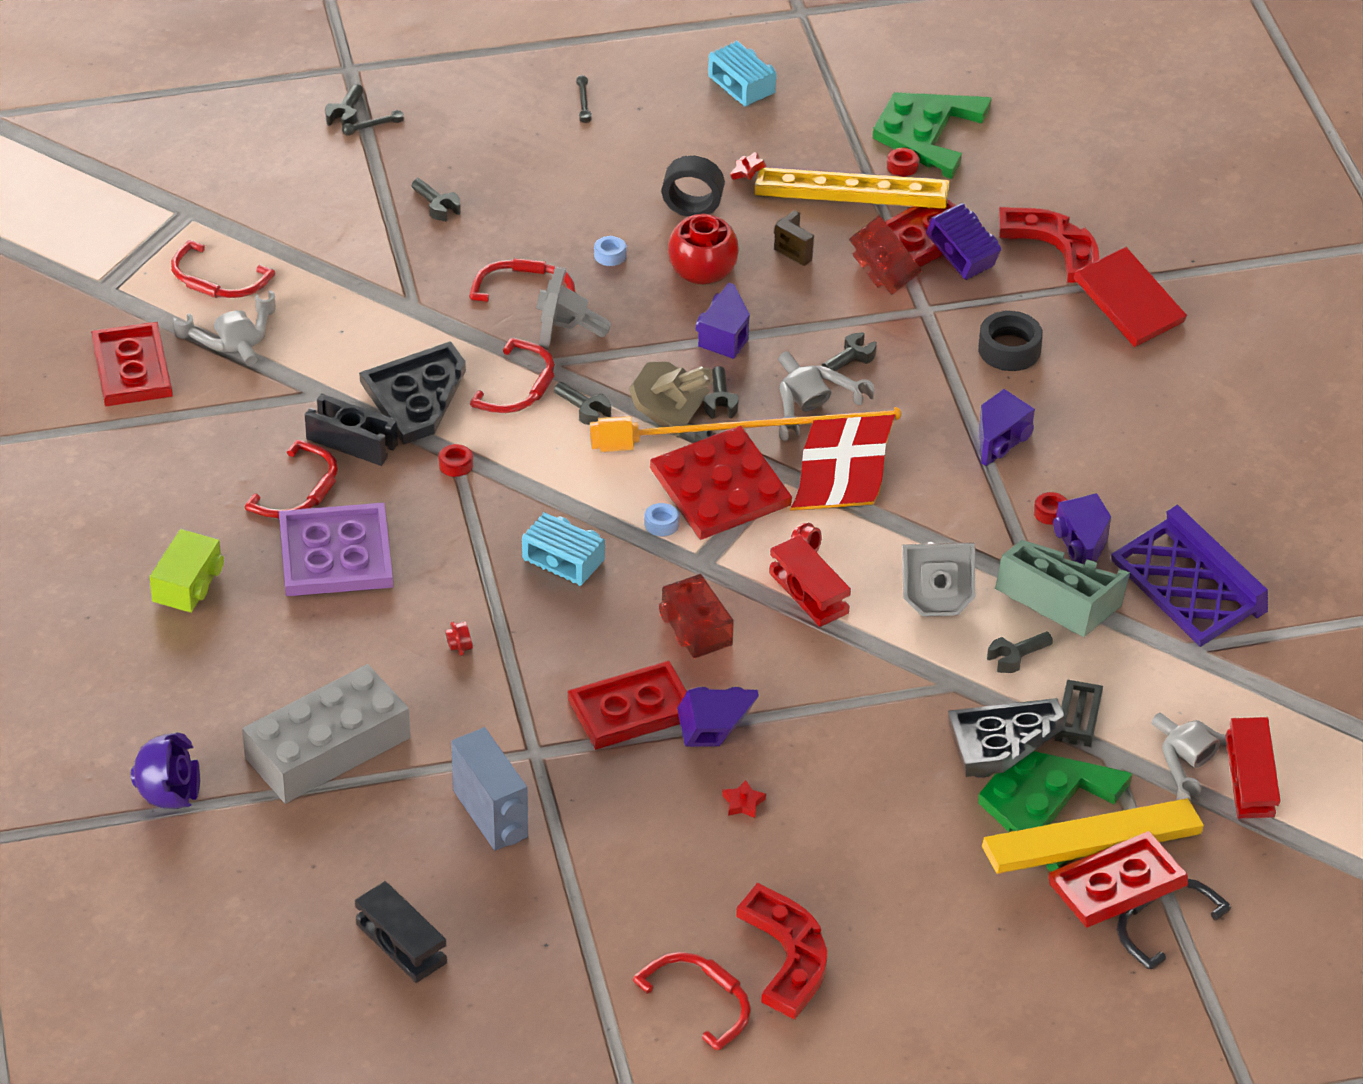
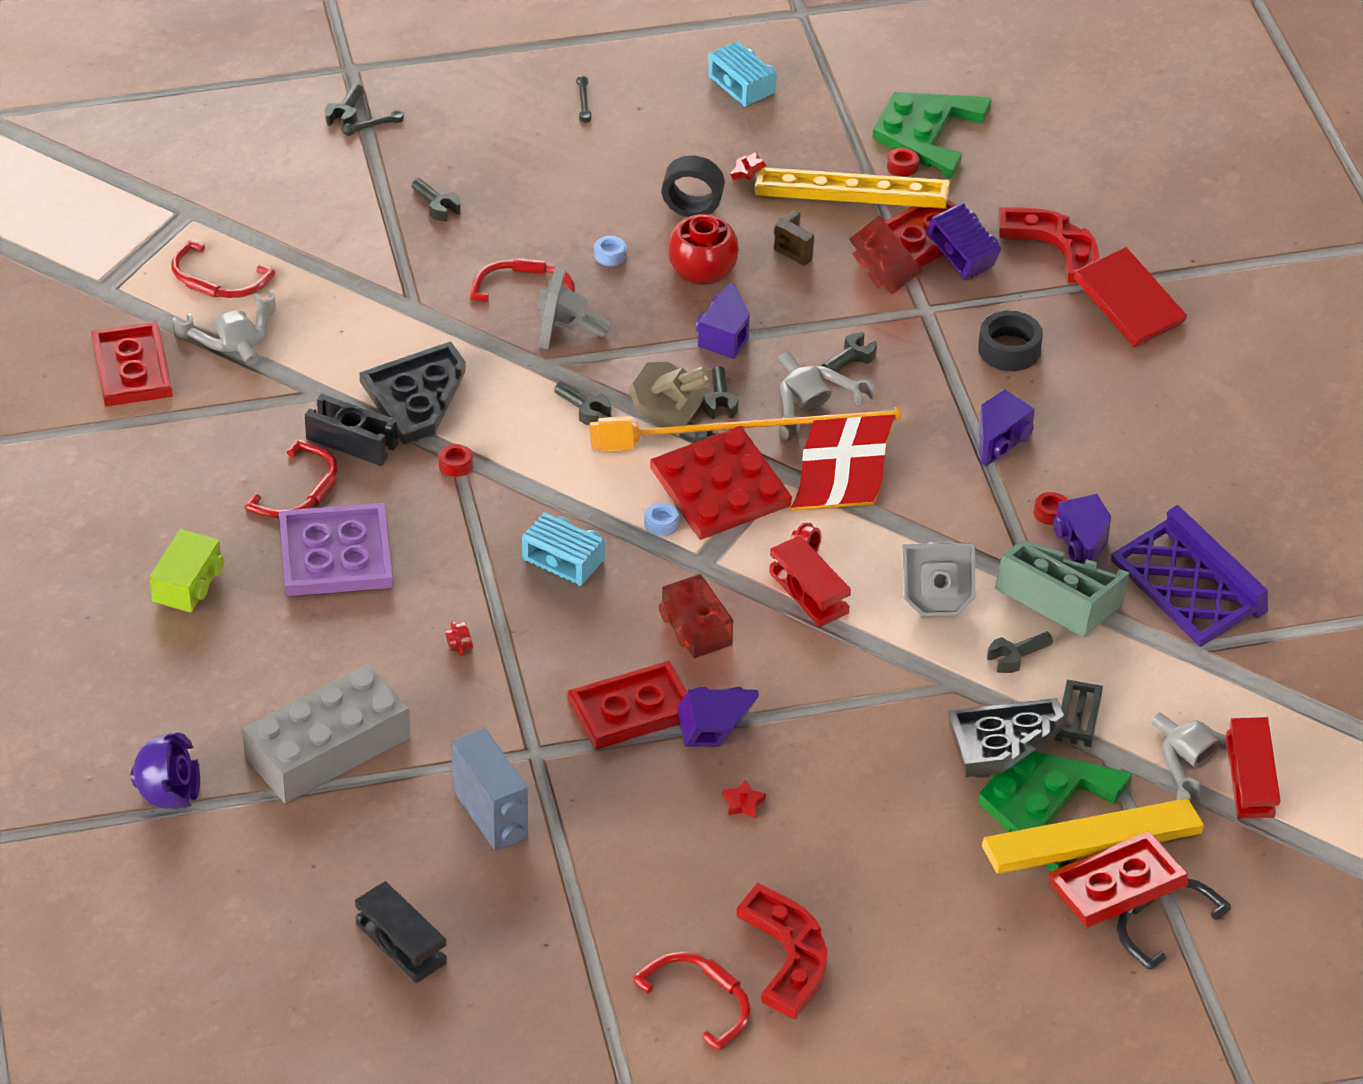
(536, 391): red piece -> none

